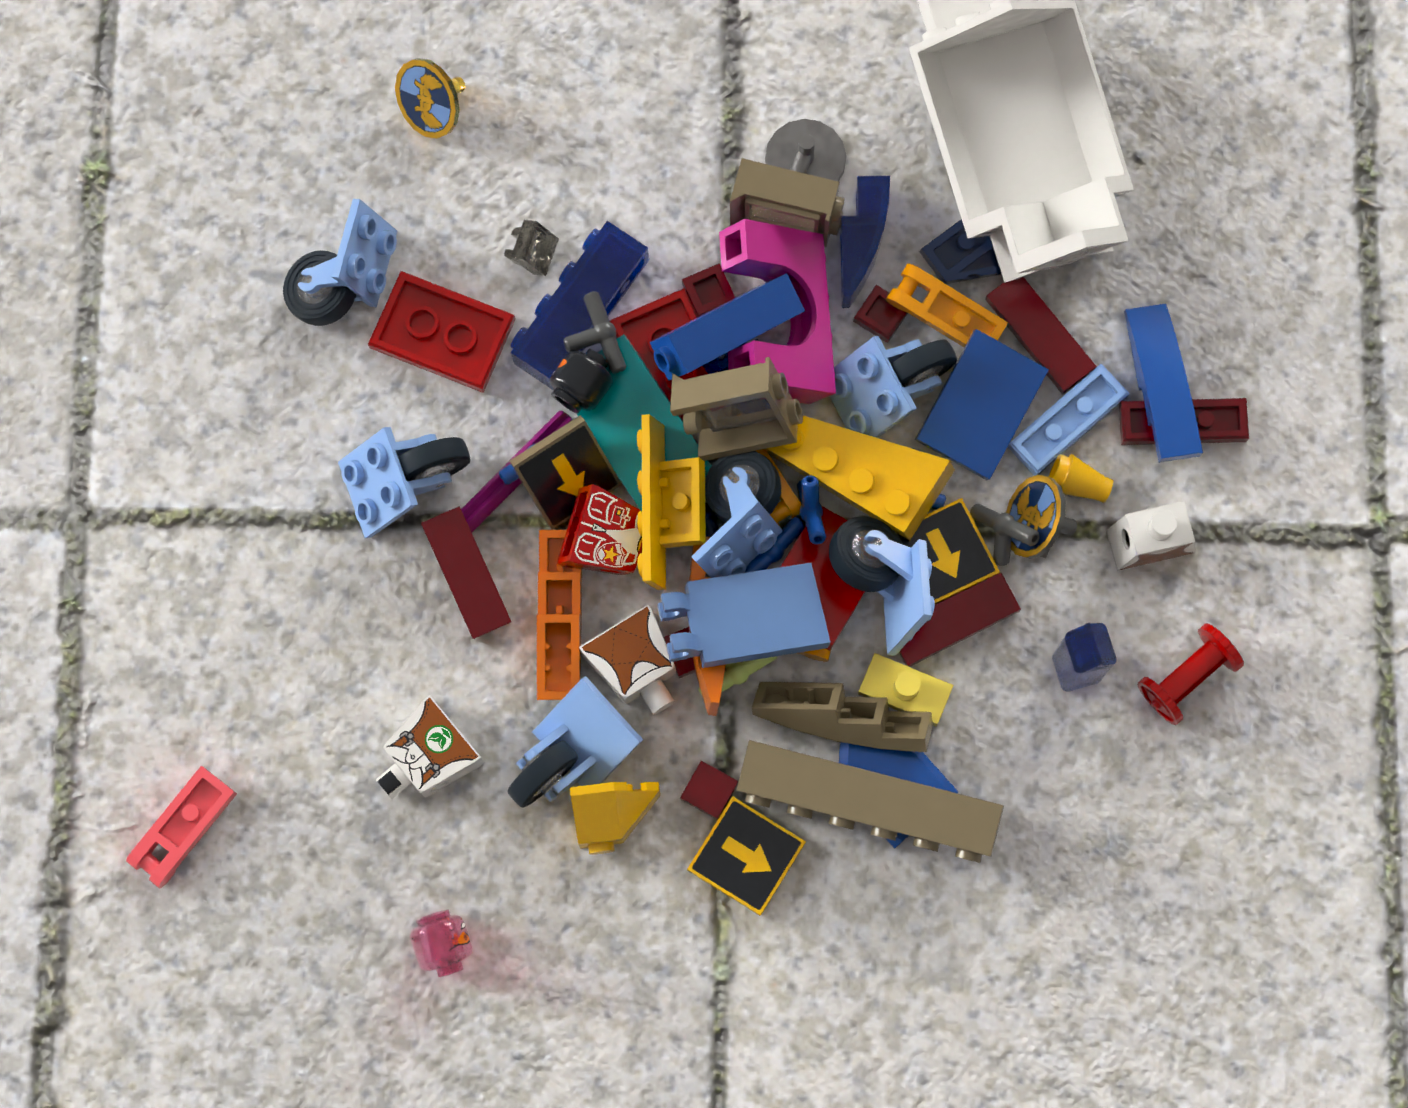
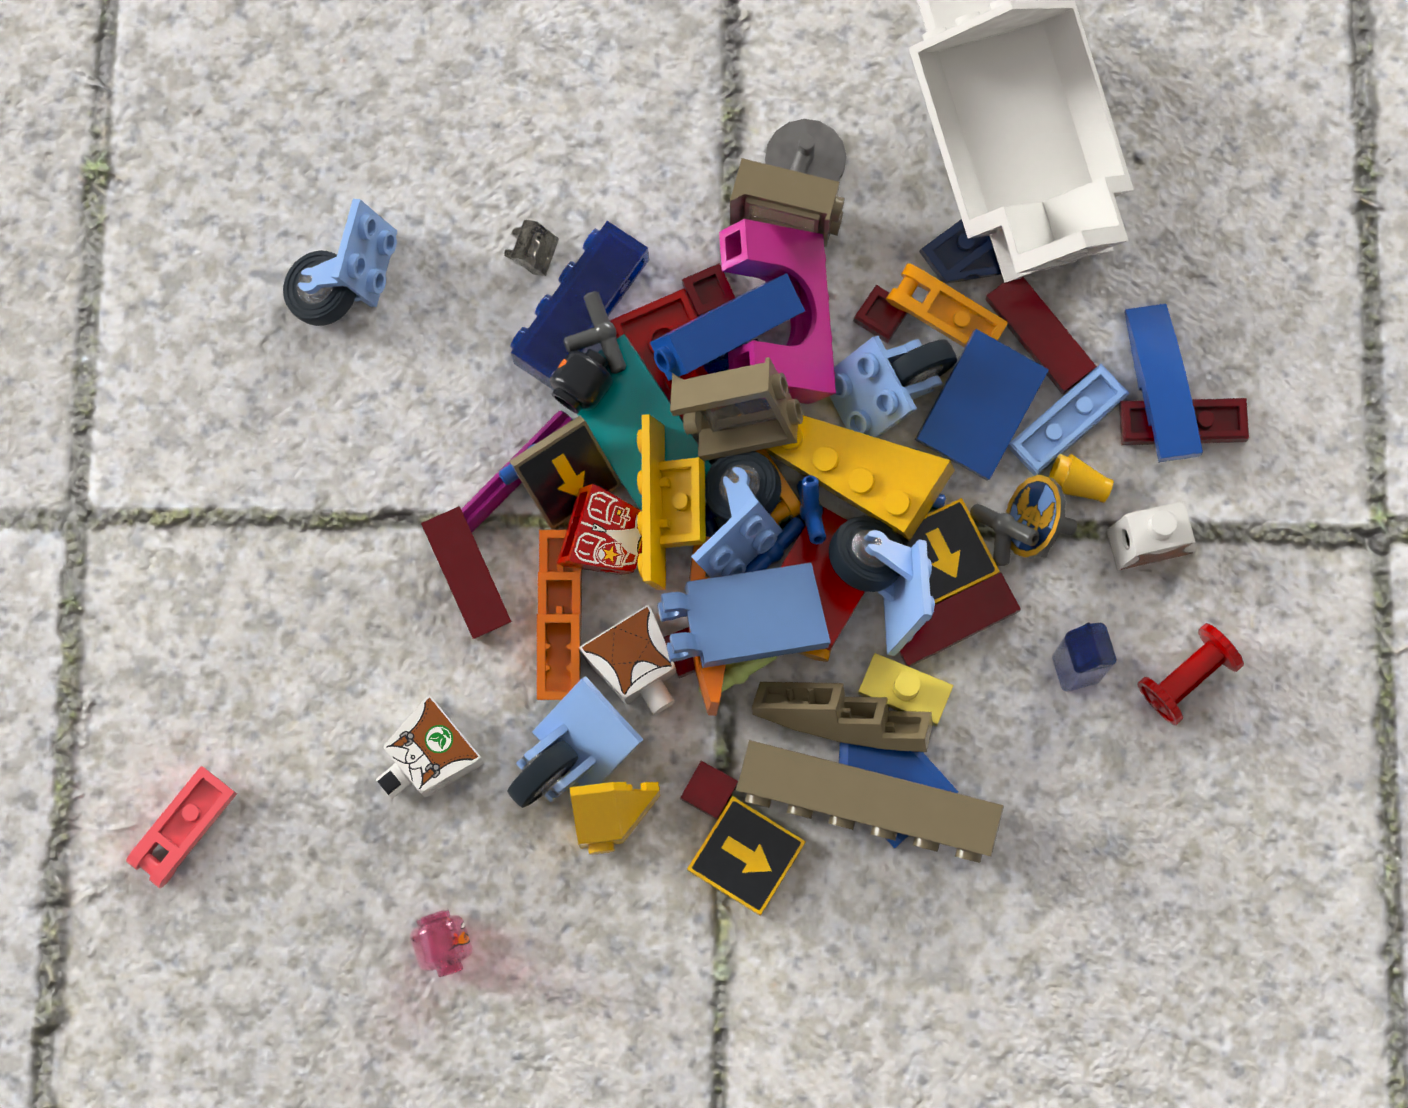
(389, 474): light blue plate -> none
(428, 97): shield -> none
(442, 331): red tile -> none
(862, 235): clear blue slope -> none

